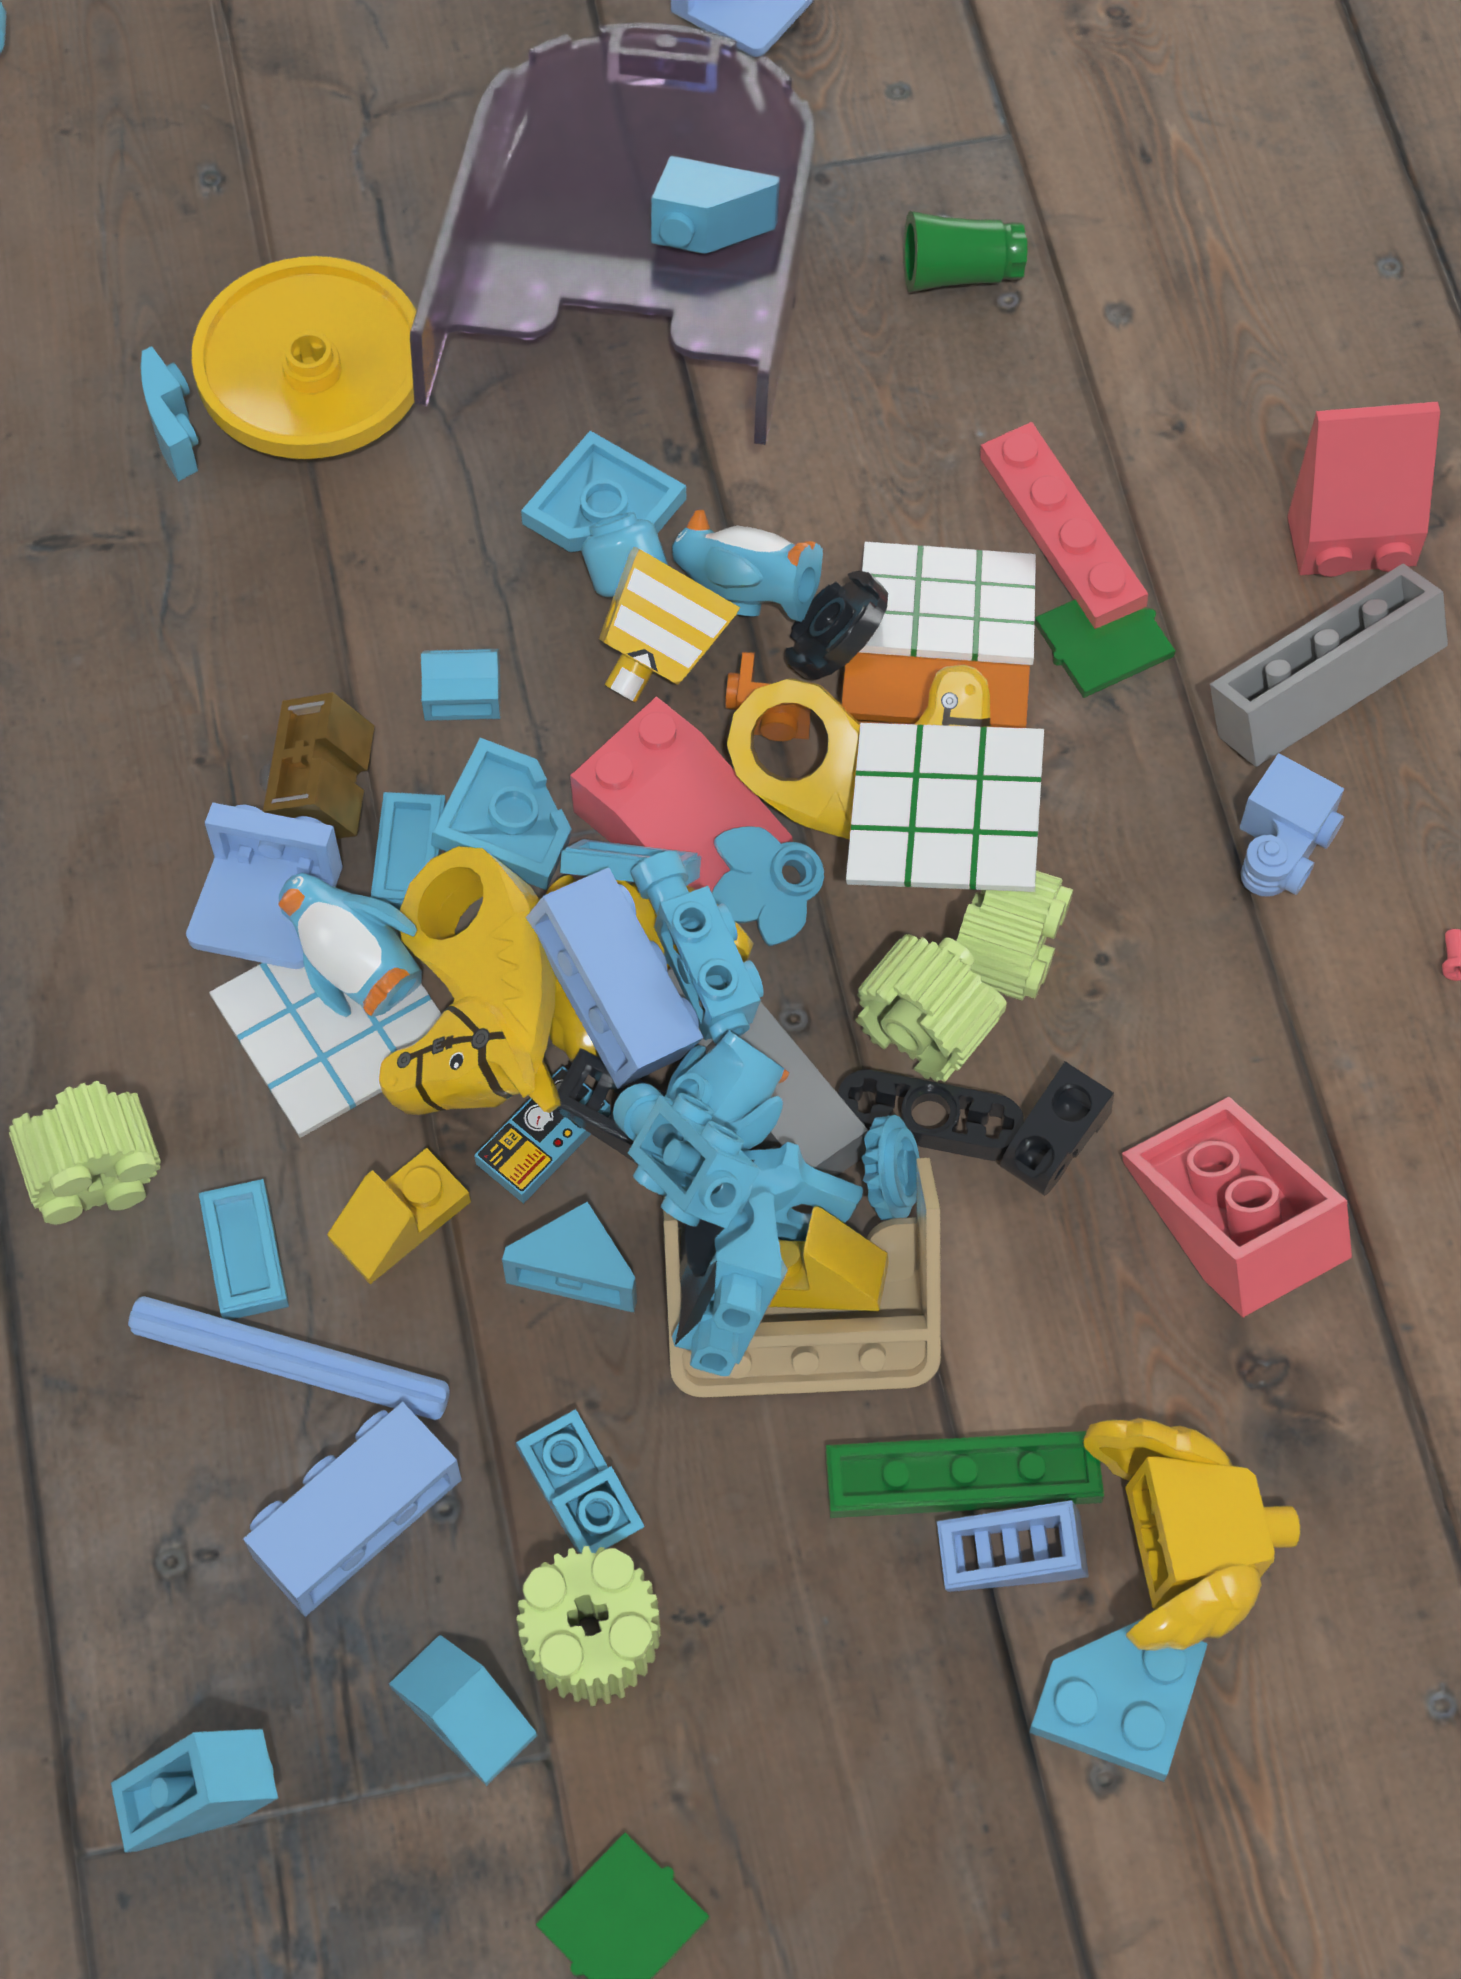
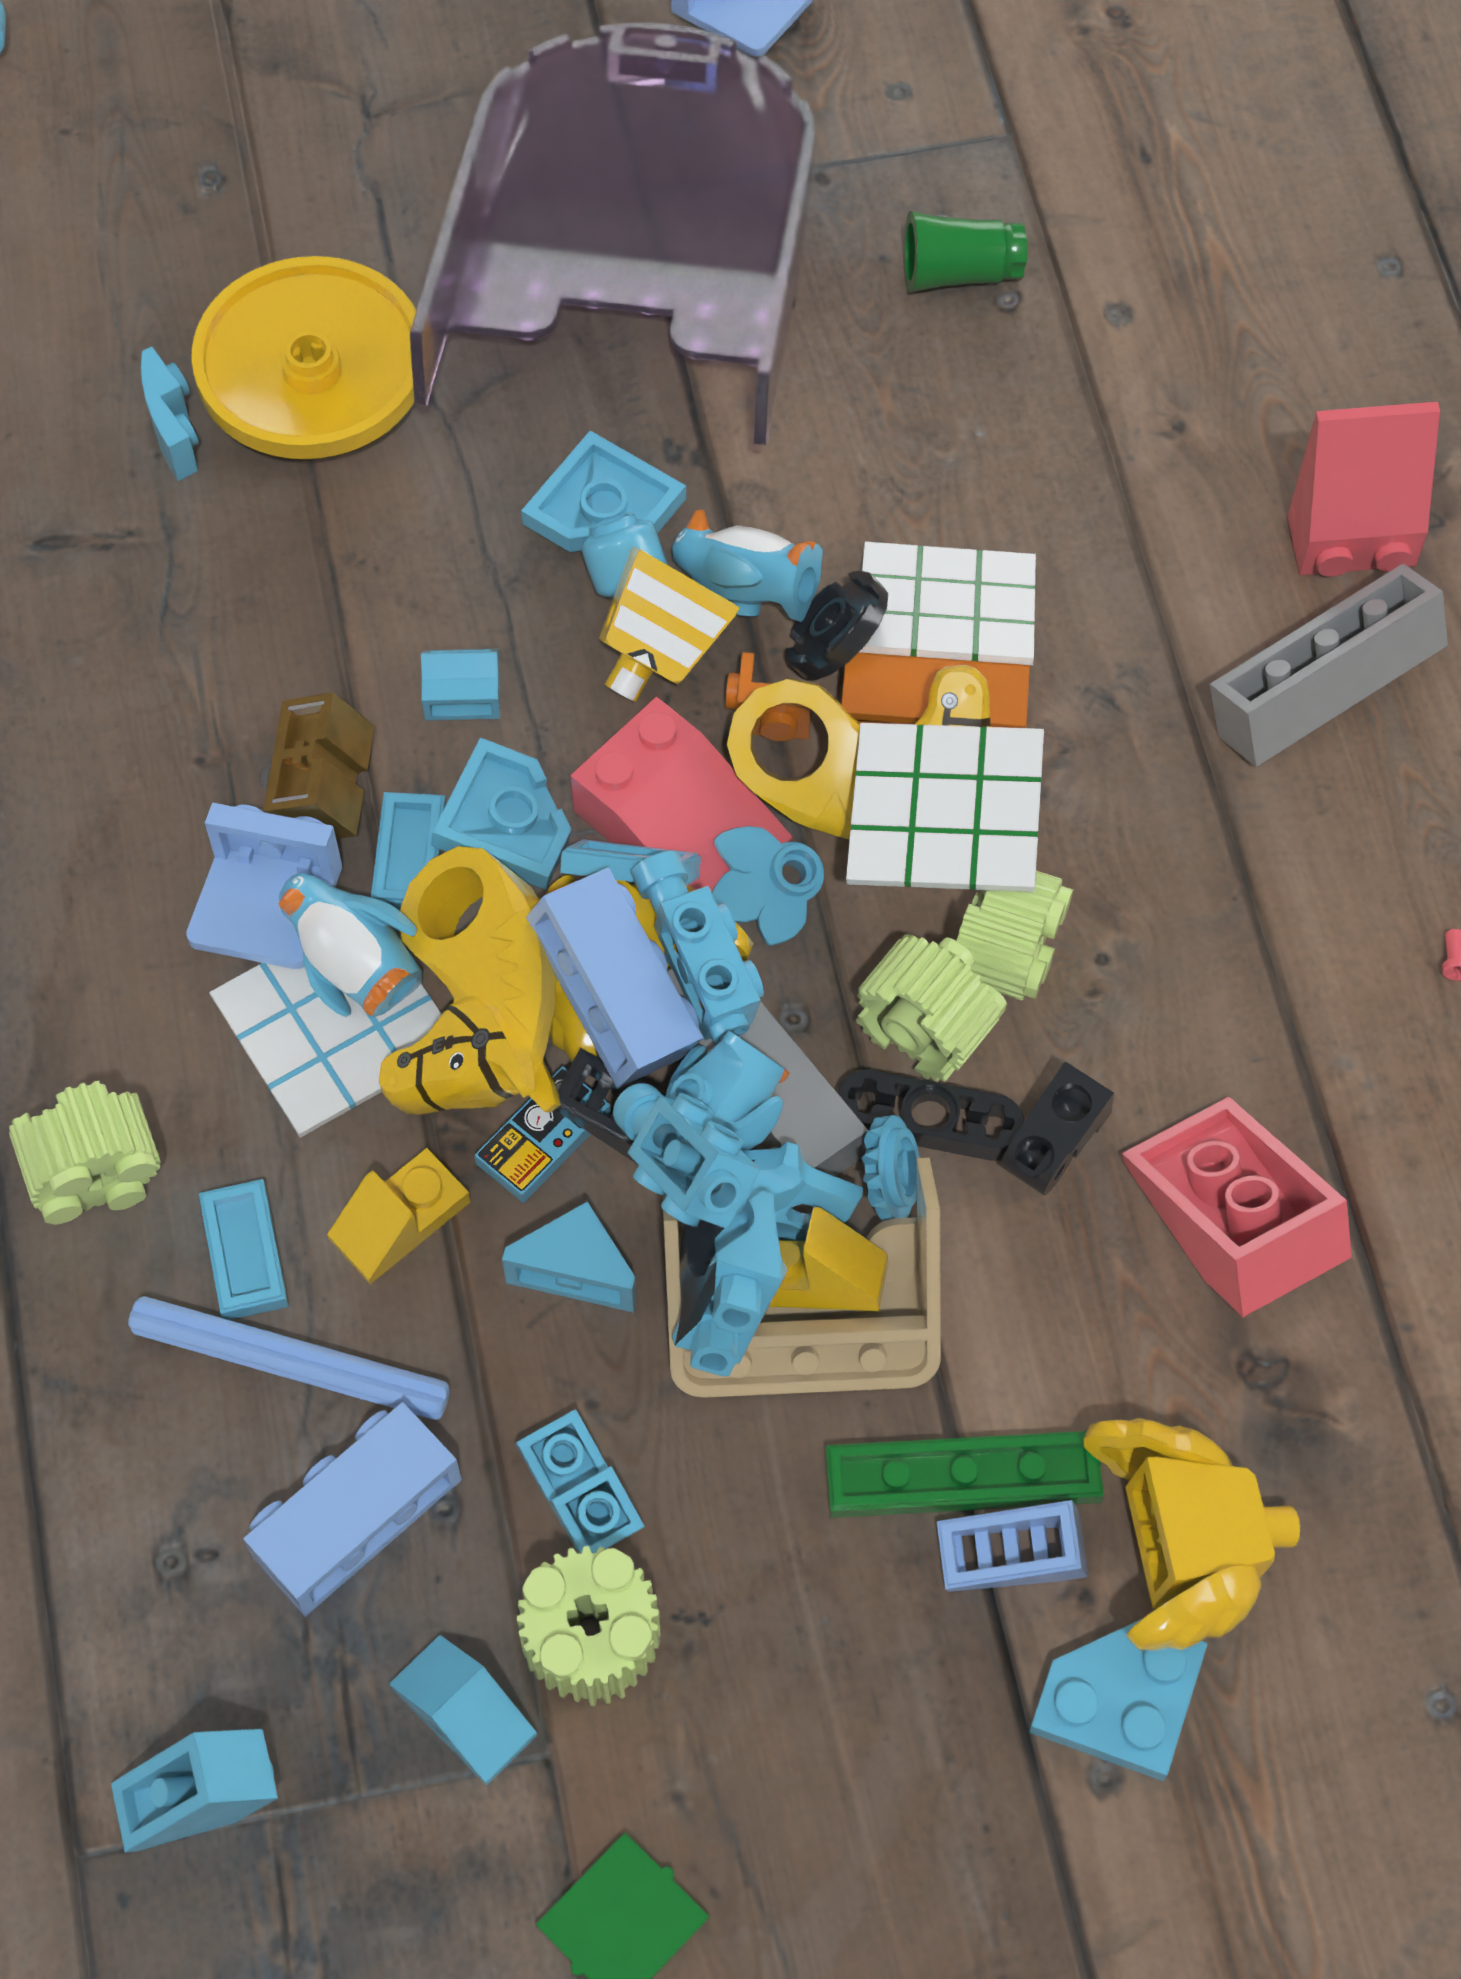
(711, 205): medium azure slope -> none
(1063, 525): coral plate -> none
(1103, 654): green piece -> none
(1288, 818): light blue brick -> none

